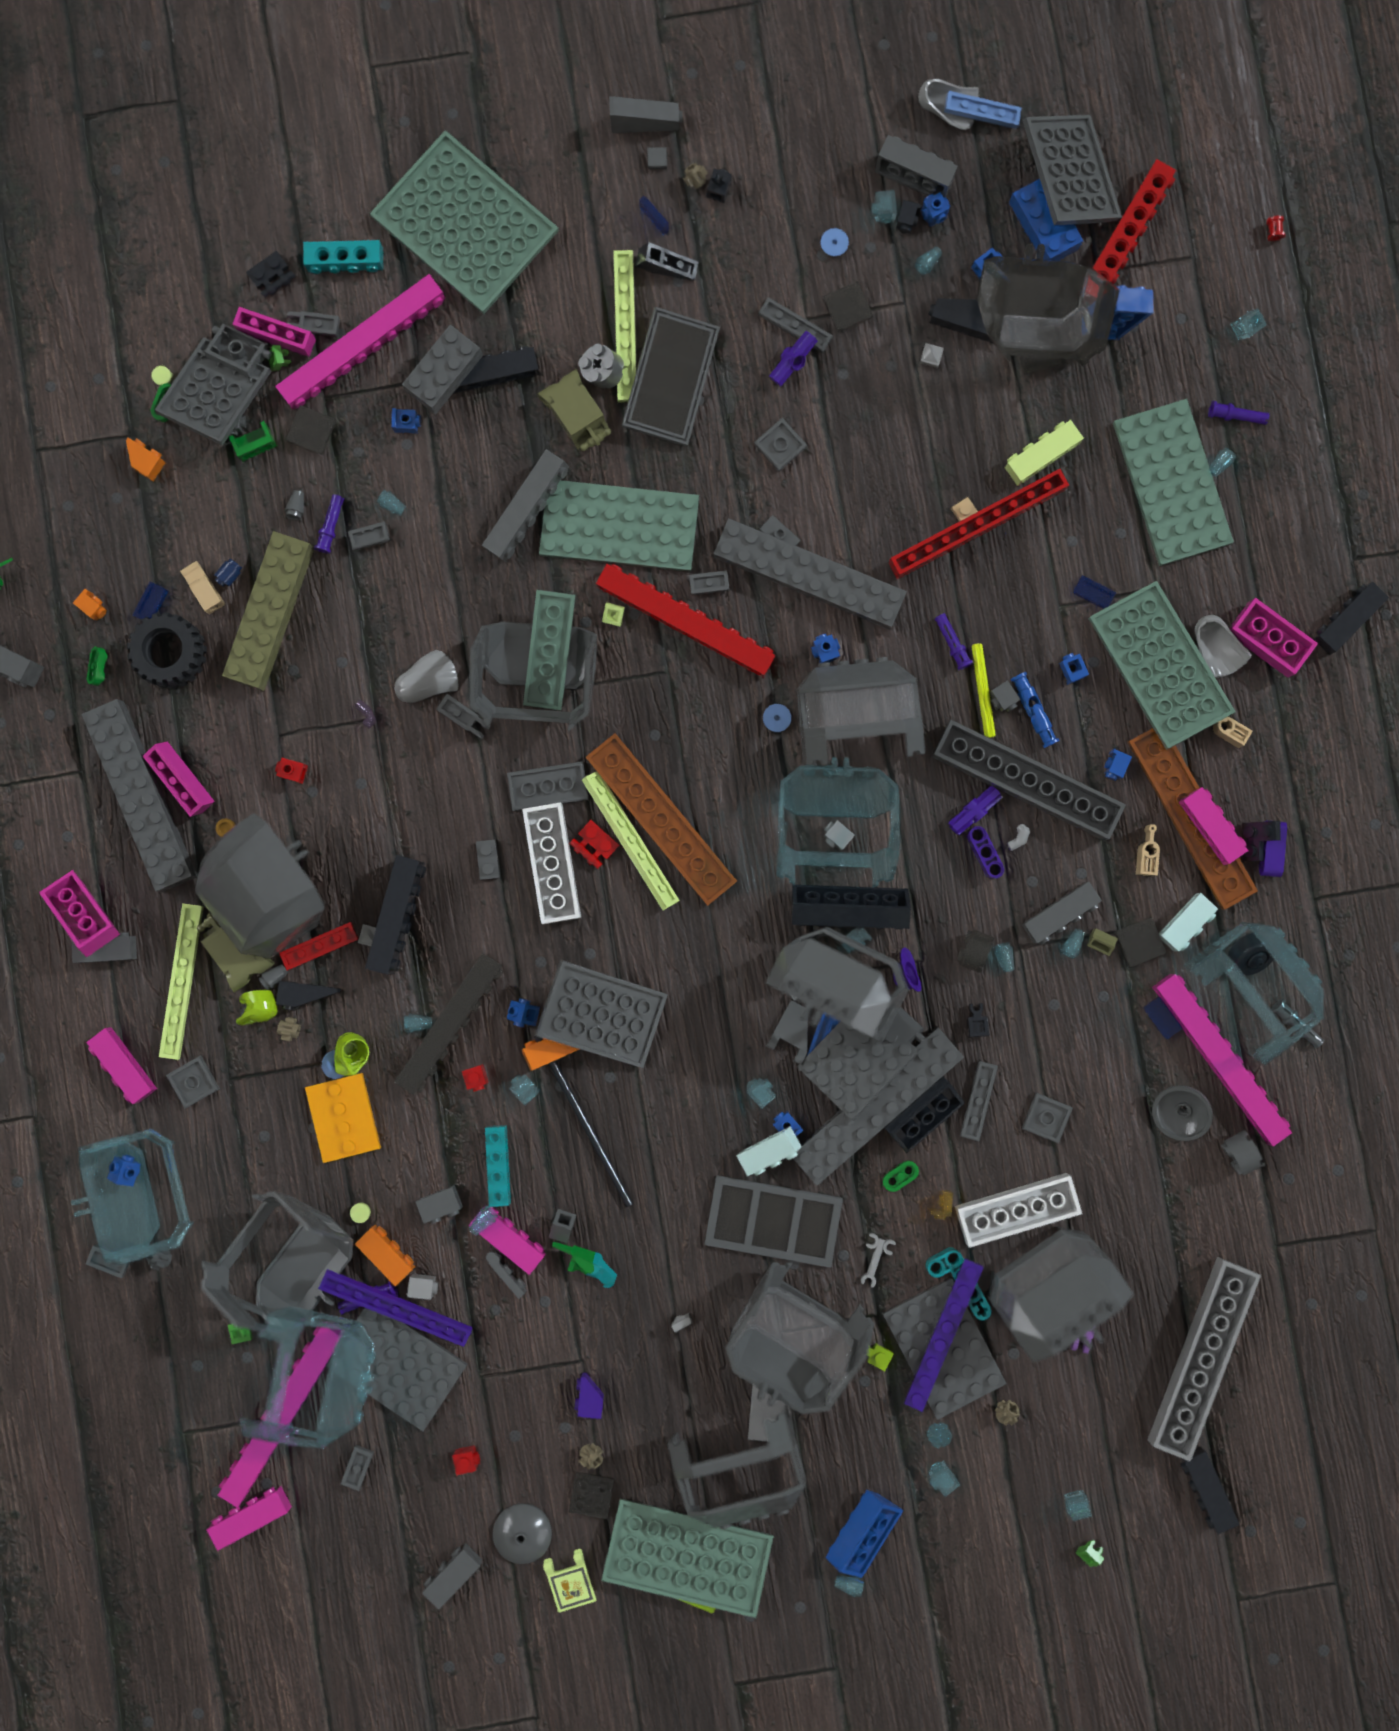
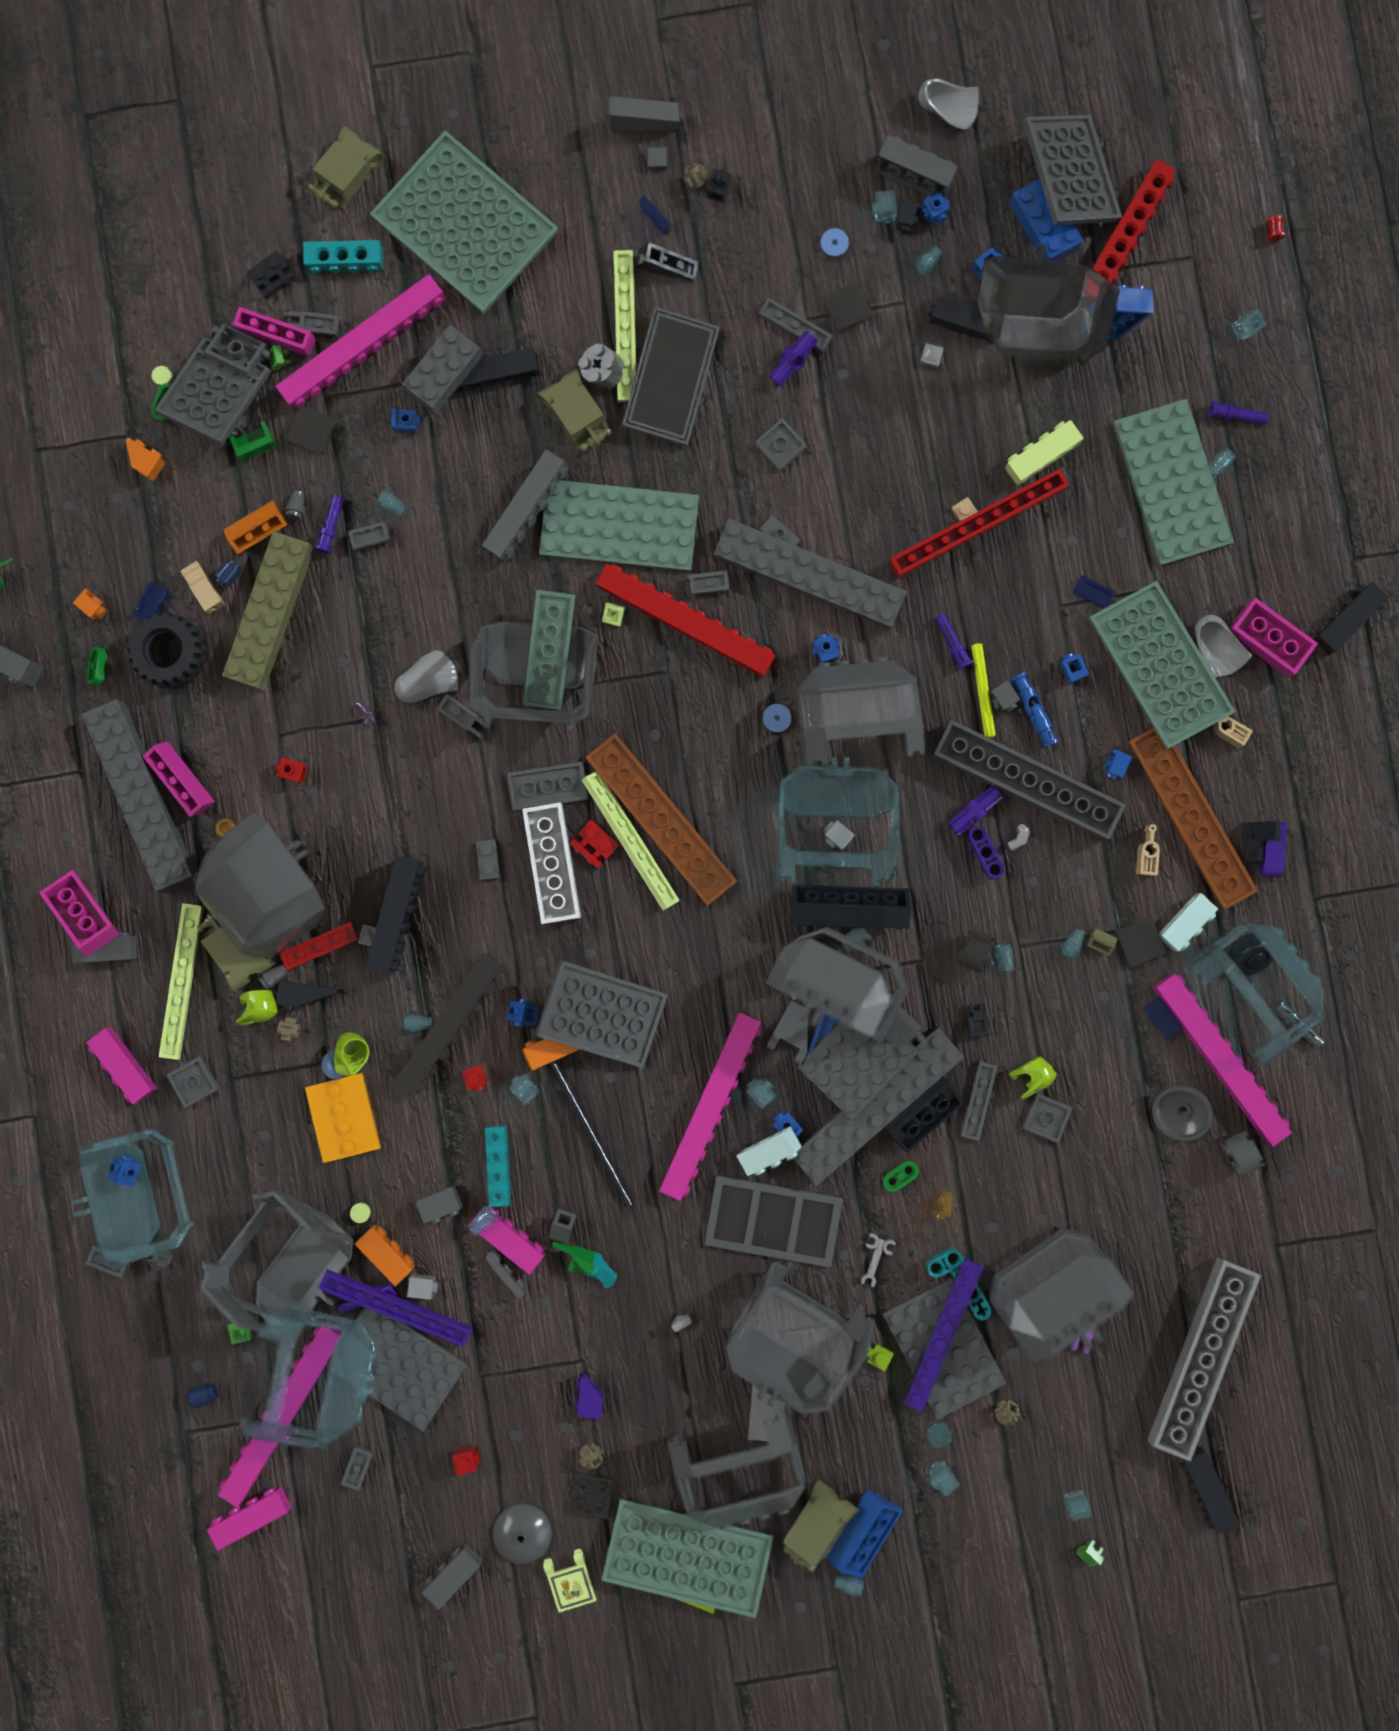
(202, 1395): none -> dark blue brick
(255, 527): none -> orange brick
(344, 169): none -> olive piece
(710, 1105): none -> dark pink brick
(818, 1527): none -> olive piece
(909, 970): dark purple piece -> none
(982, 109): medium blue plate -> none
(1018, 1210): white brick -> none
(1041, 1075): none -> lime helmet
(1061, 913): dark grey brick -> none
(1213, 826): dark pink brick -> none

